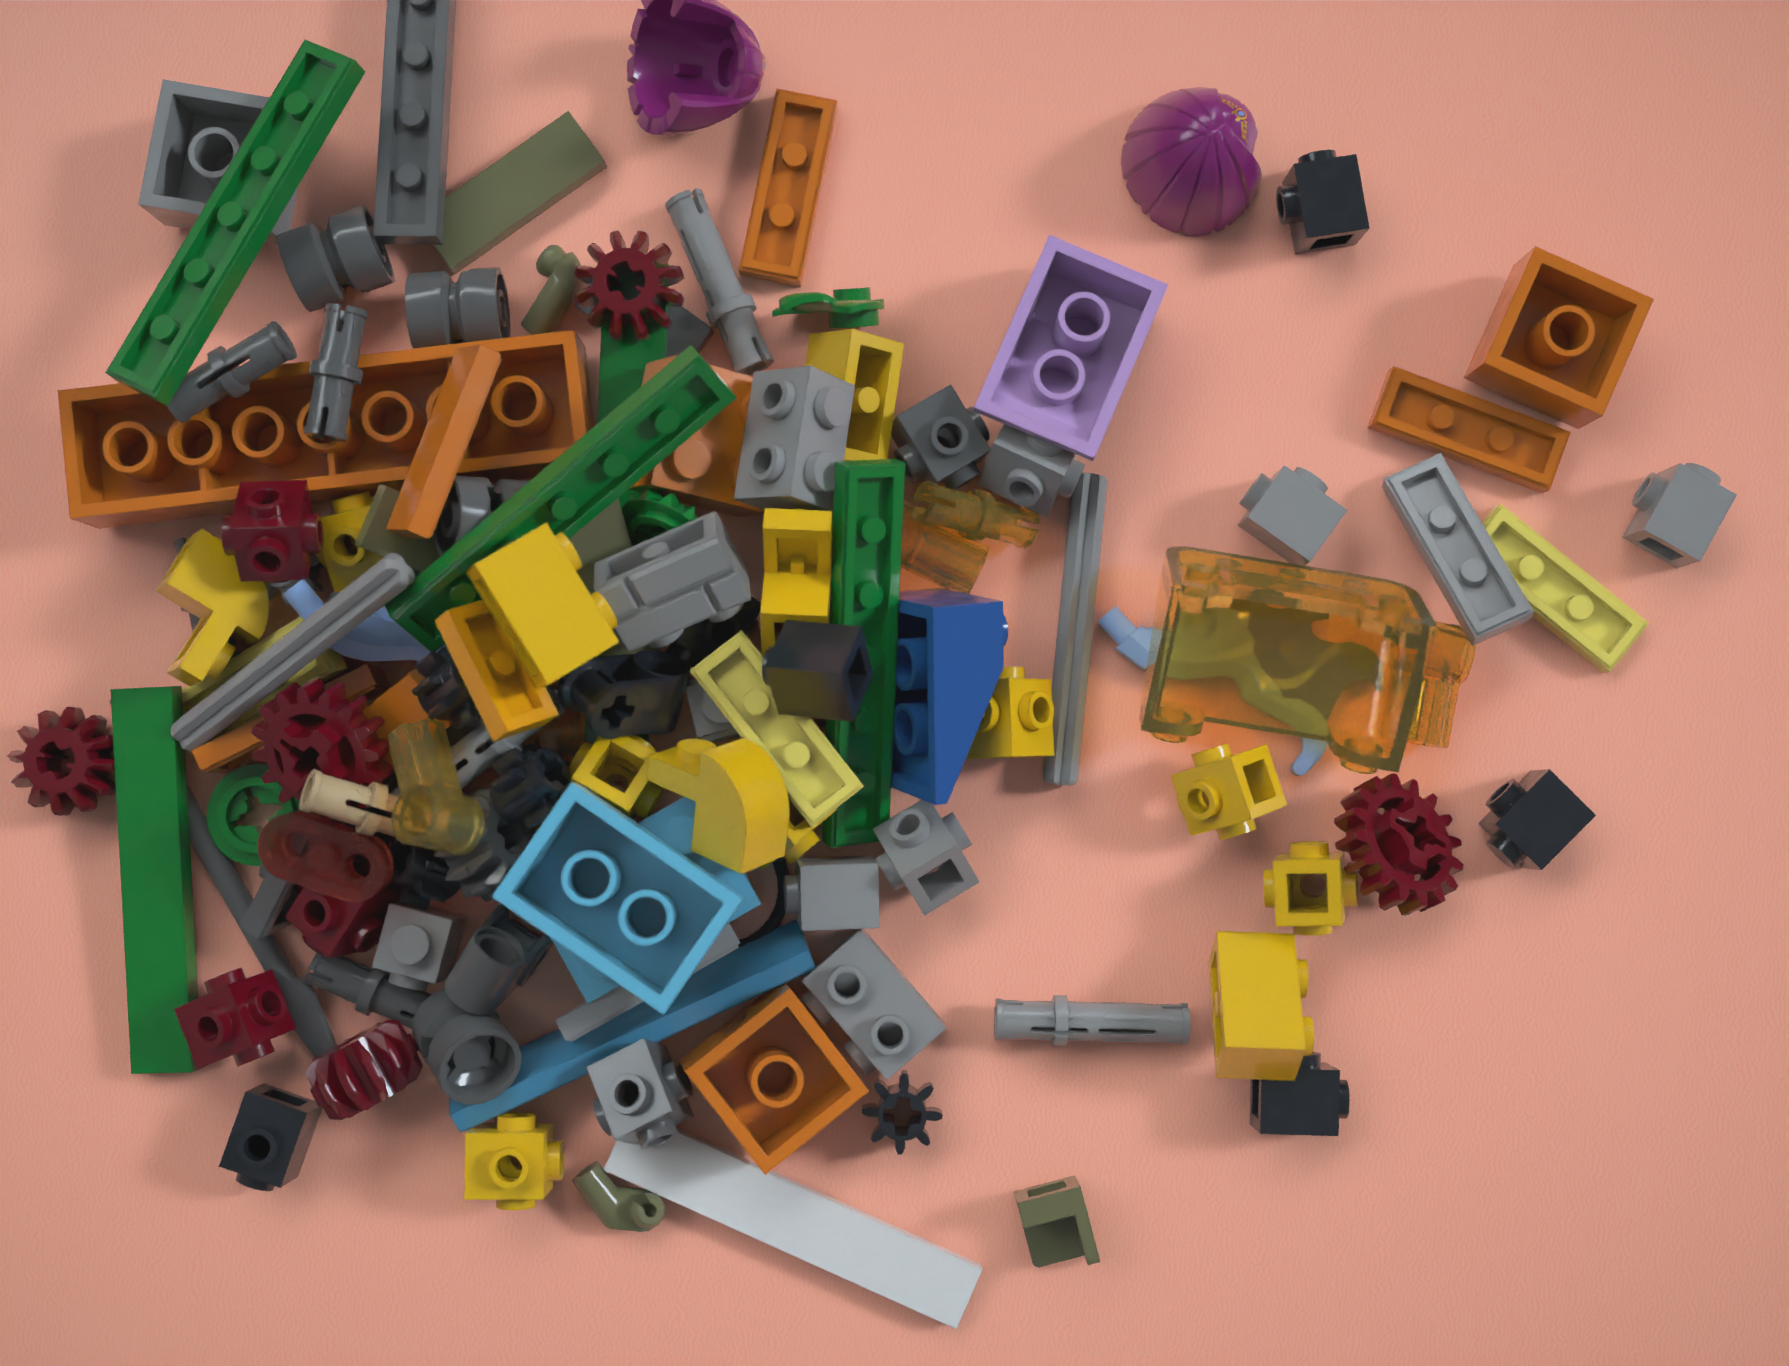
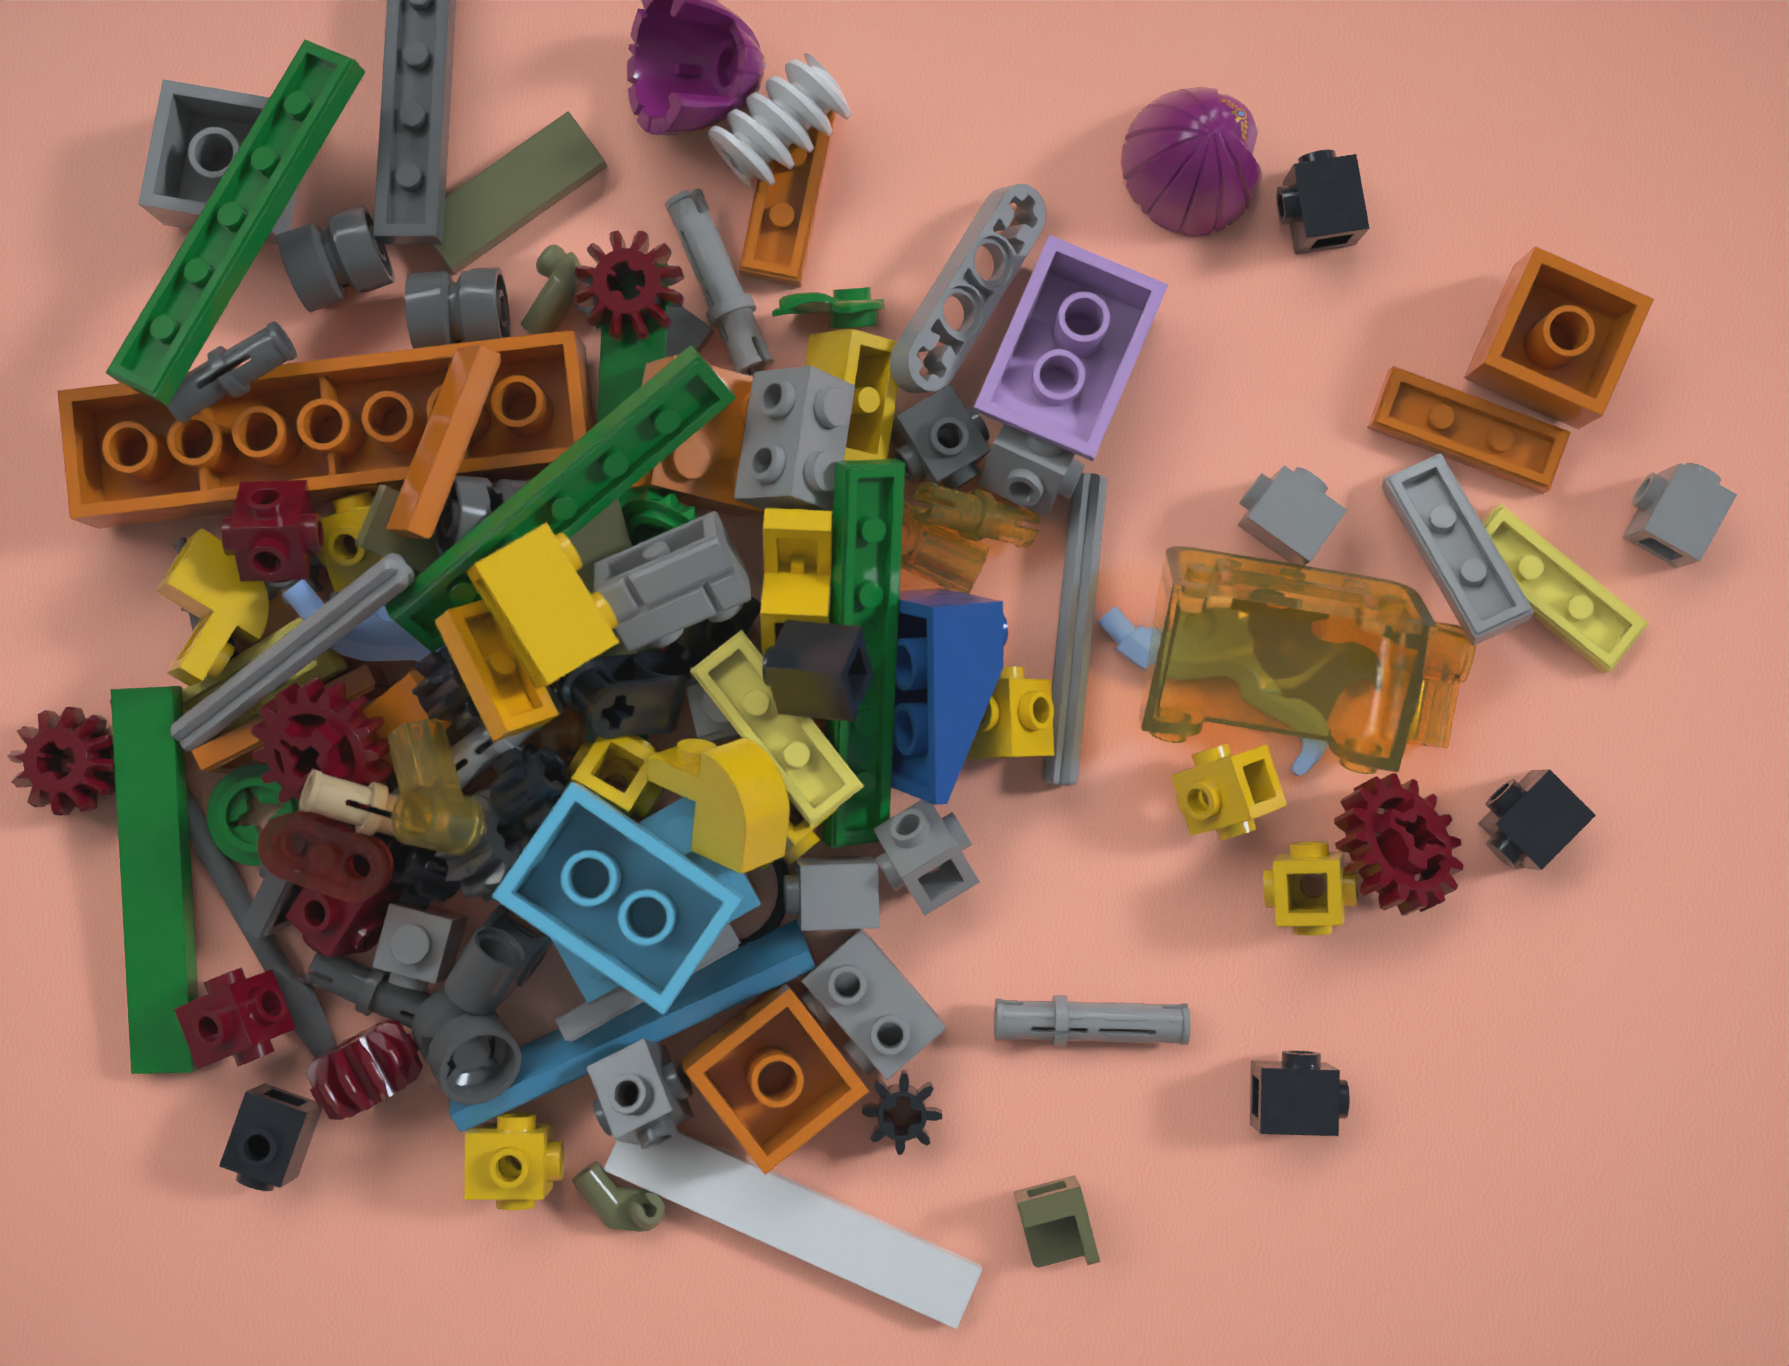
(335, 372): dark grey pin -> none
(779, 120): none -> white piece
(973, 292): none -> light grey beam
(1258, 1006): yellow brick -> none

